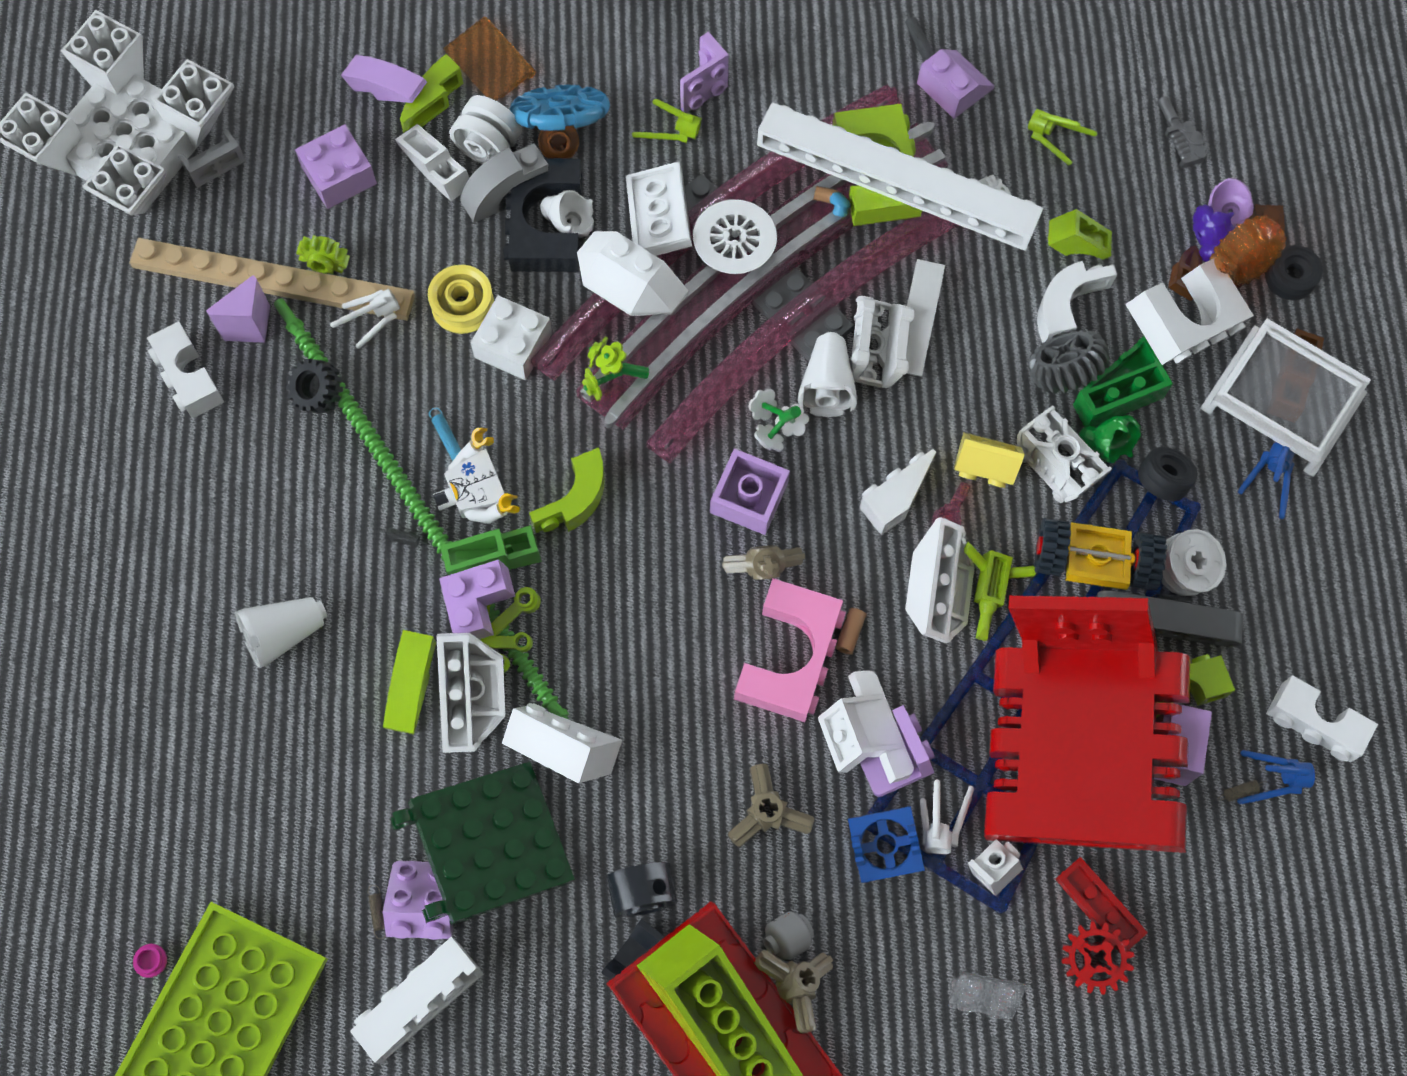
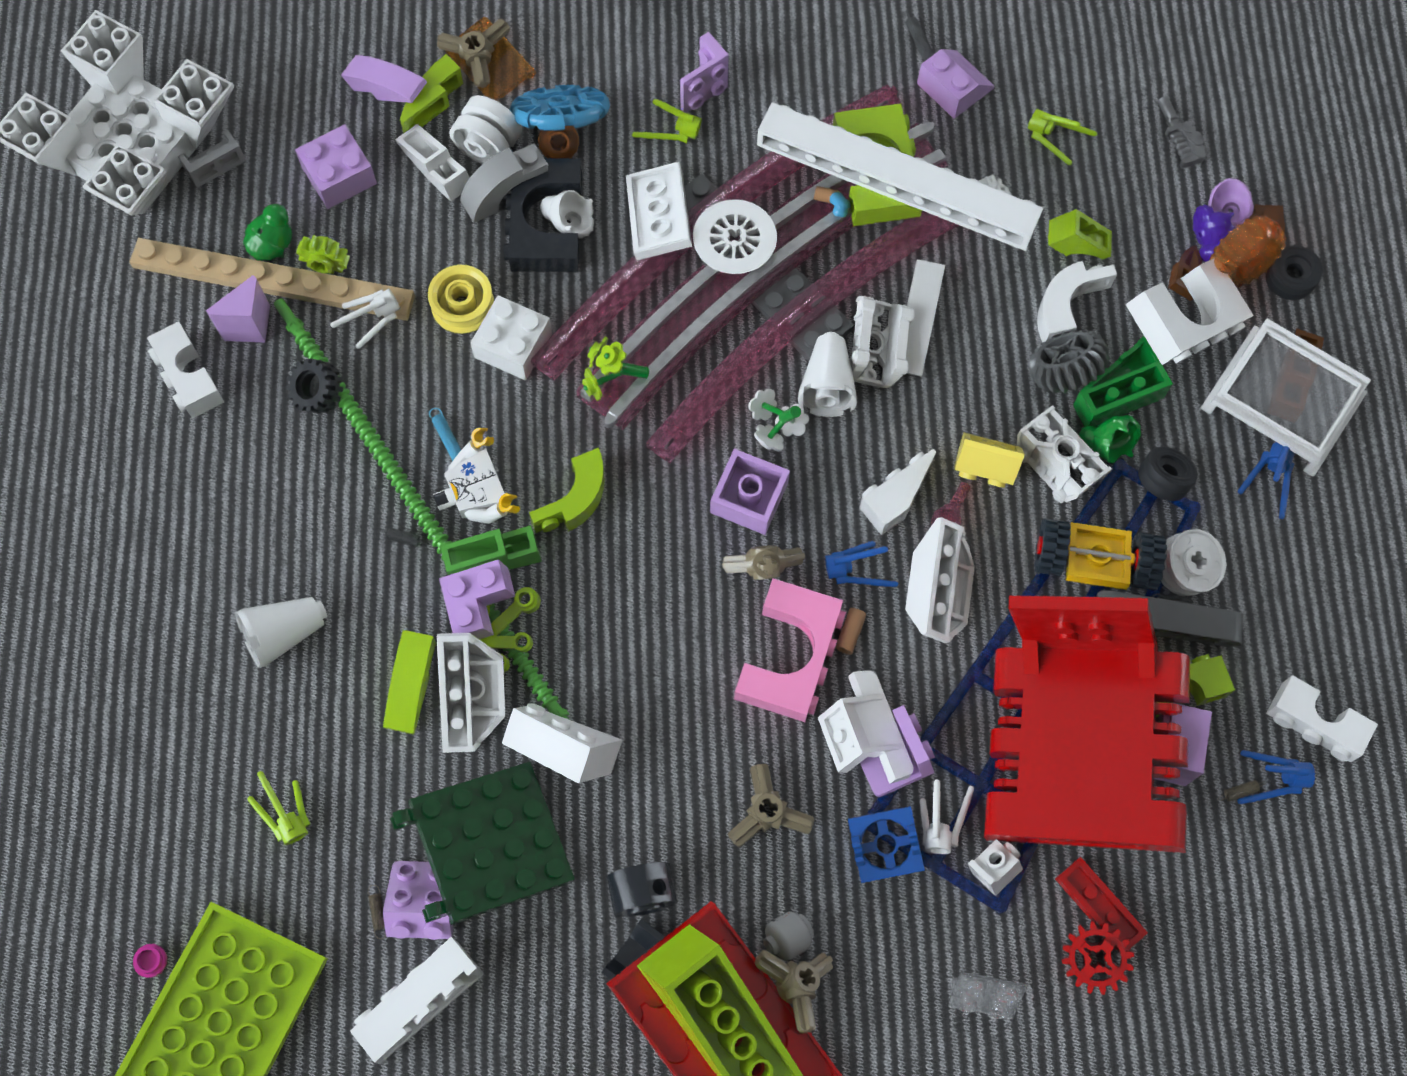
(275, 235): none -> green piece
(289, 827): none -> lime plant
(476, 48): none -> dark tan bush
(629, 275): white wedge -> none
(839, 564): none -> blue plant
(992, 583): lime piece -> none

